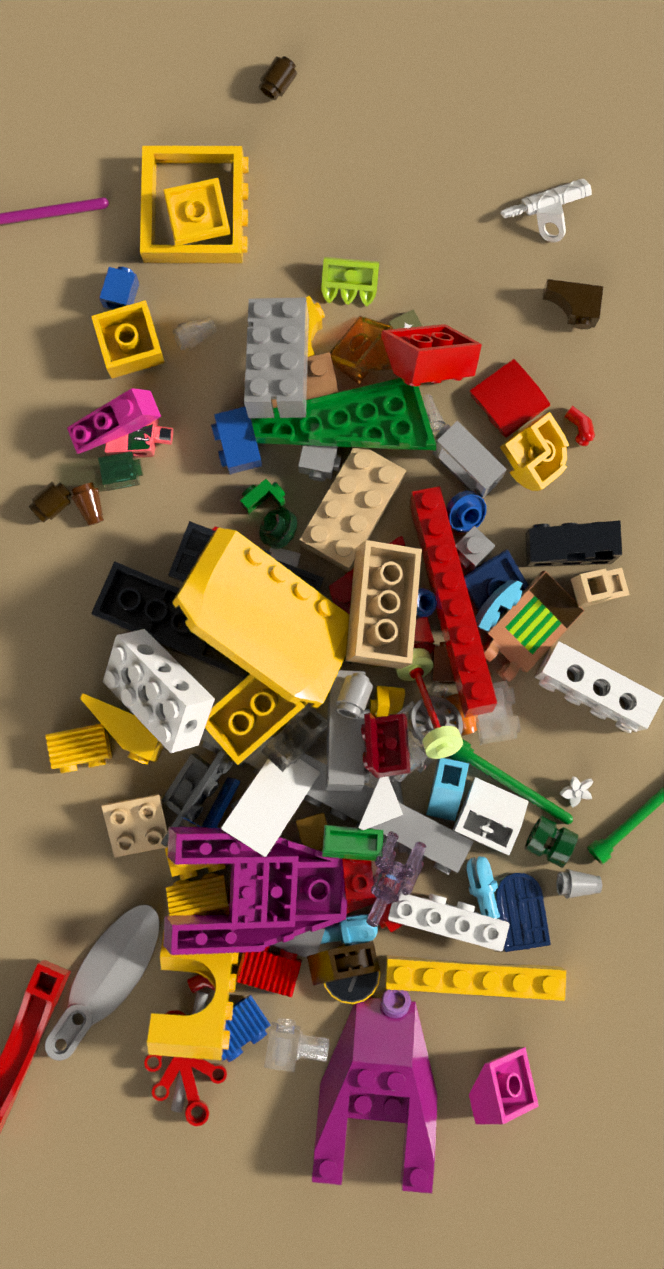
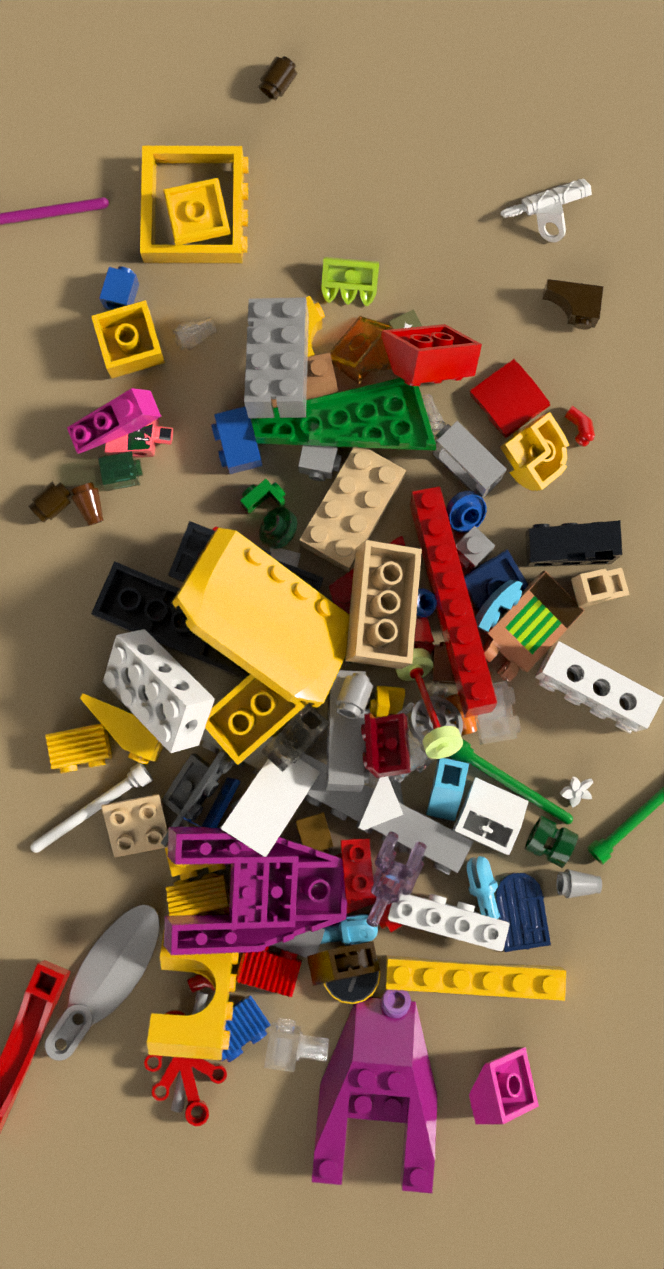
(137, 776): none -> white piece
(351, 843): green tile -> none

